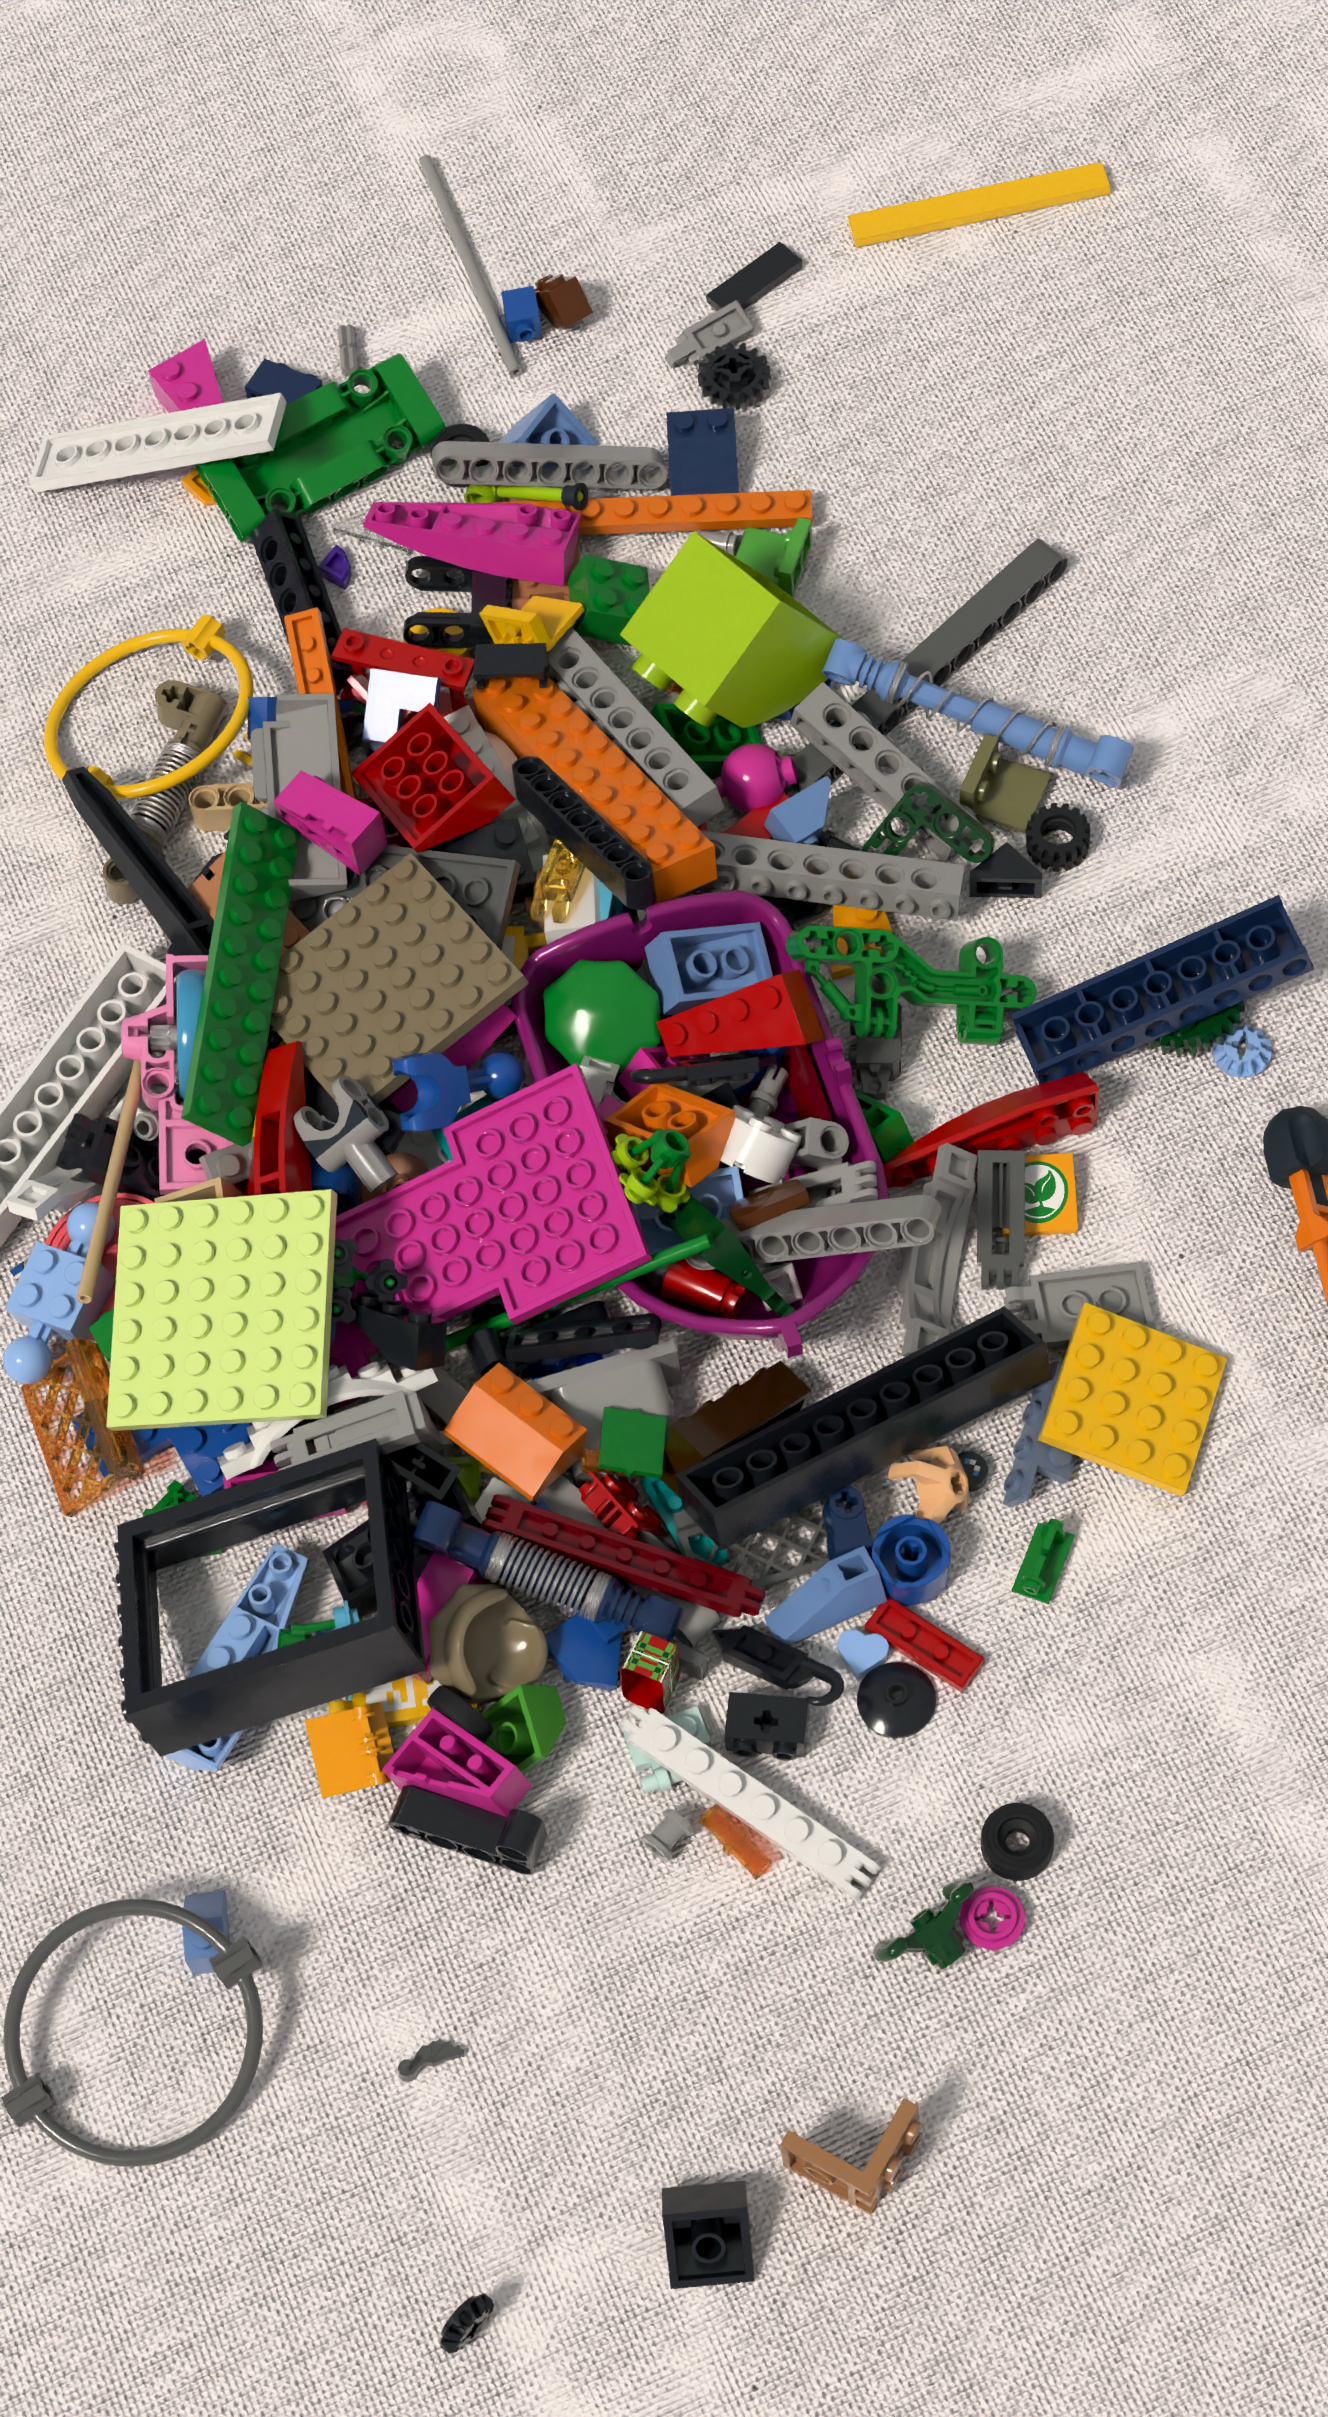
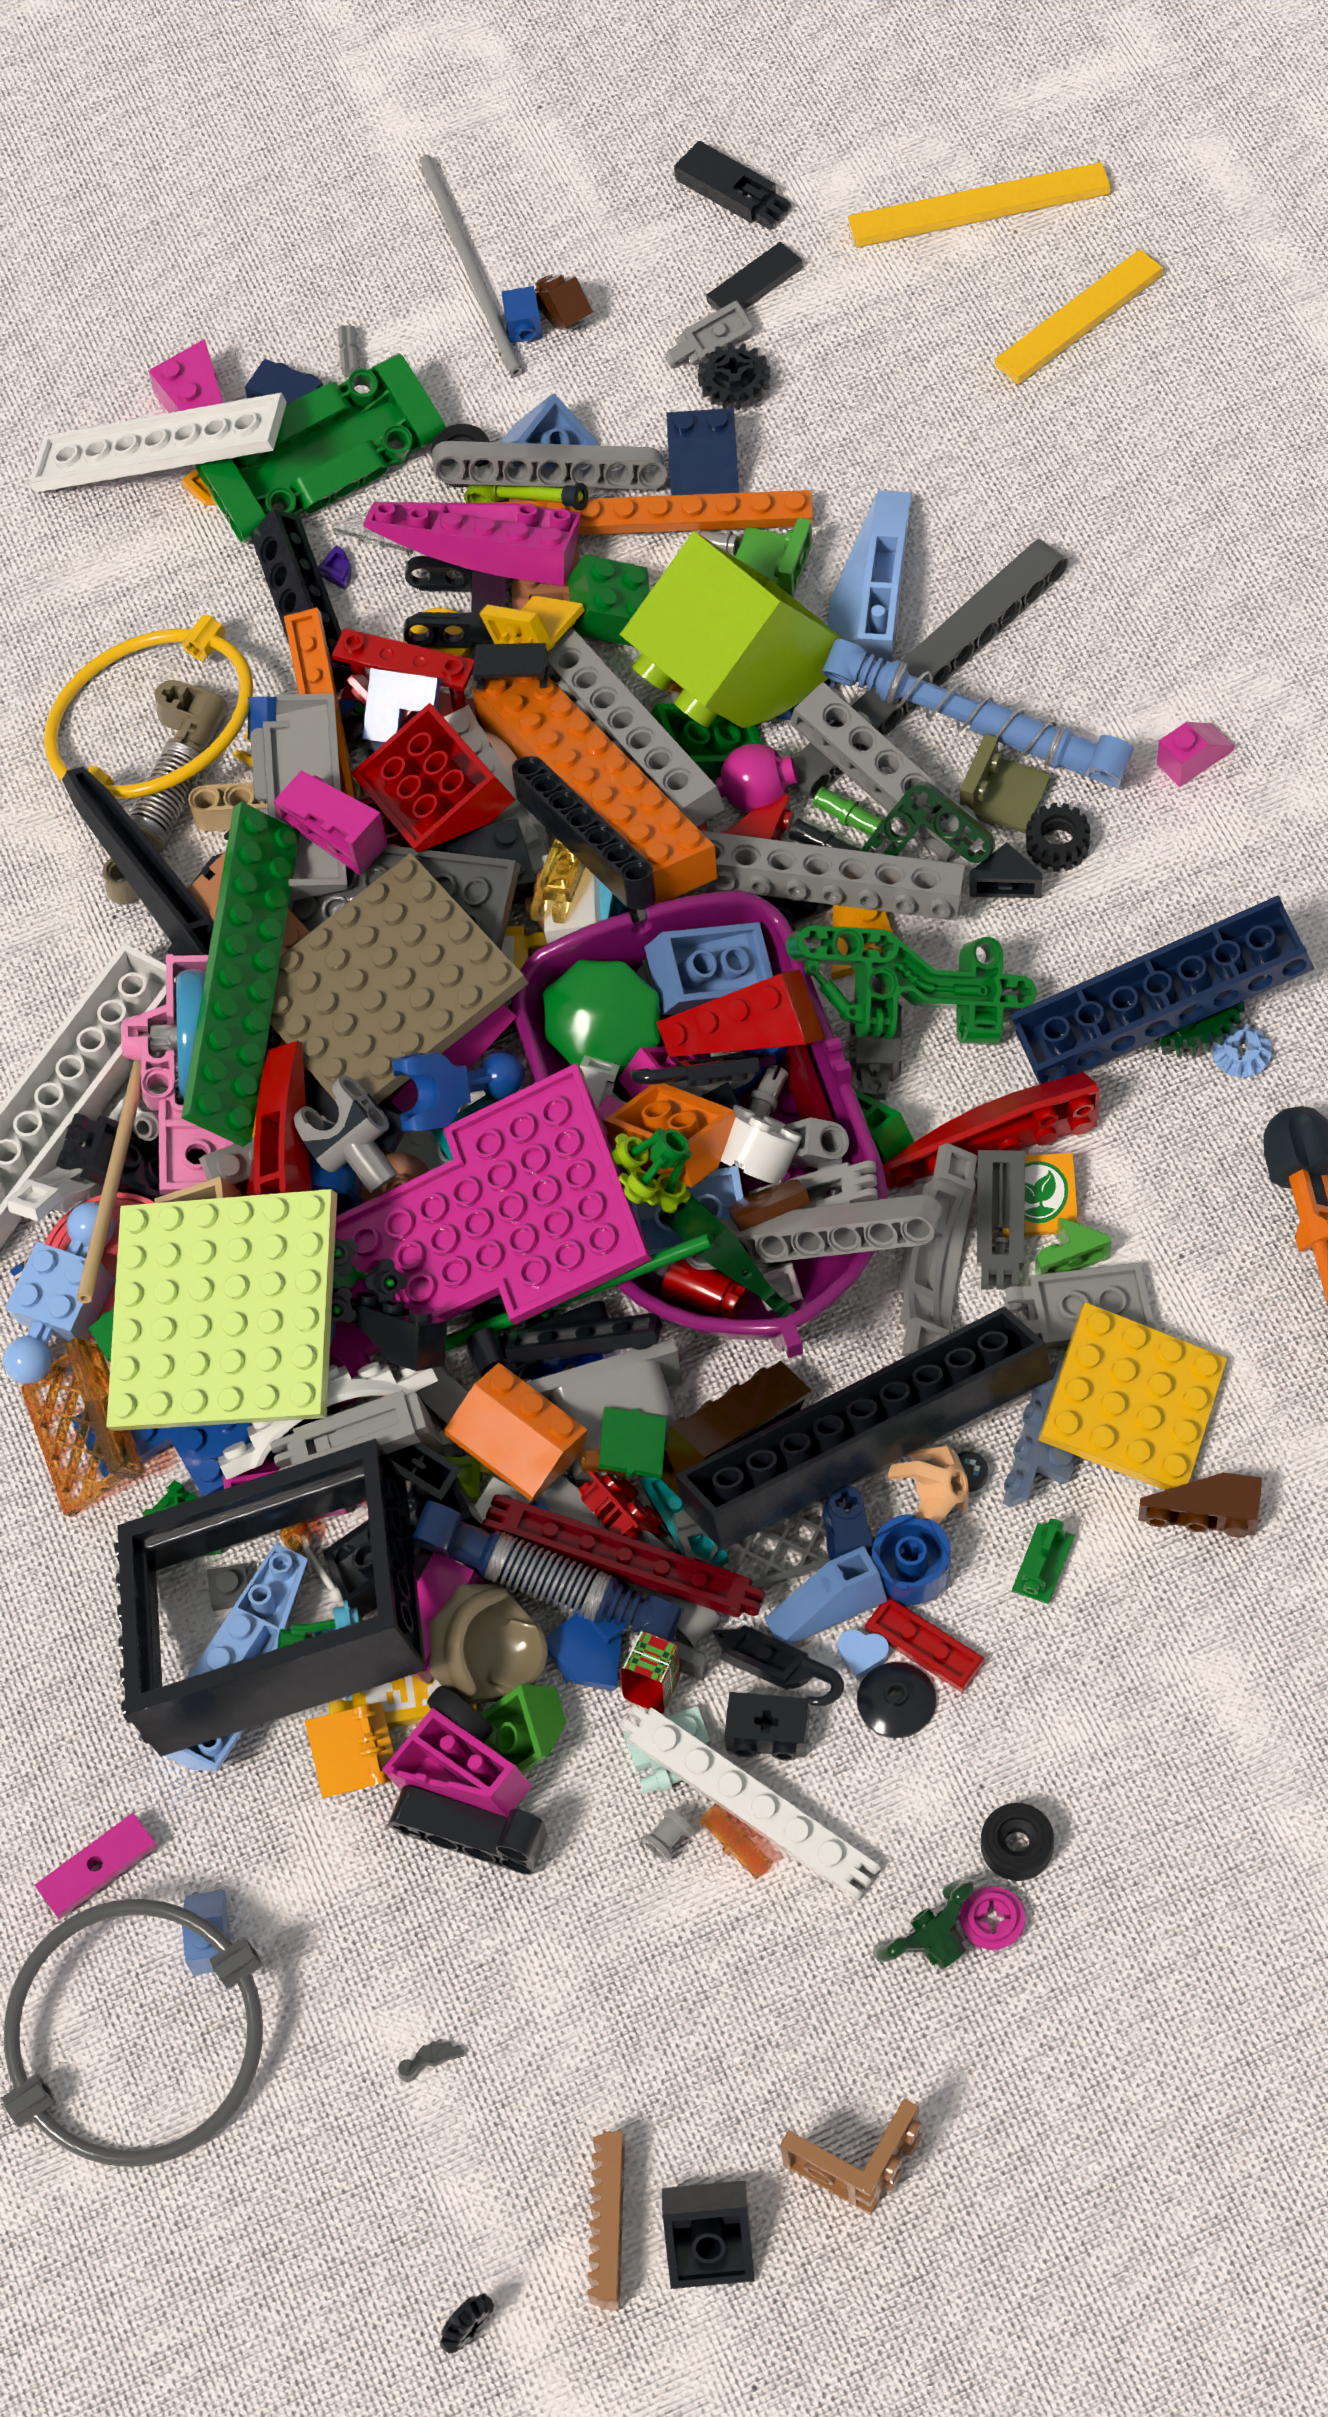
(115, 1849): none -> dark pink tile
(226, 1585): none -> dark grey plate
(299, 1538): none -> hinge
(608, 2221): none -> medium nougat gear
(715, 177): none -> black hinge
(801, 816): medium blue slope -> none
(846, 811): none -> bright green pin
(869, 589): none -> light blue wedge
(1078, 316): none -> yellow tile
(1079, 1249): none -> bright green slope
(1191, 750): none -> dark pink slope
(1213, 1503): none -> reddish brown slope

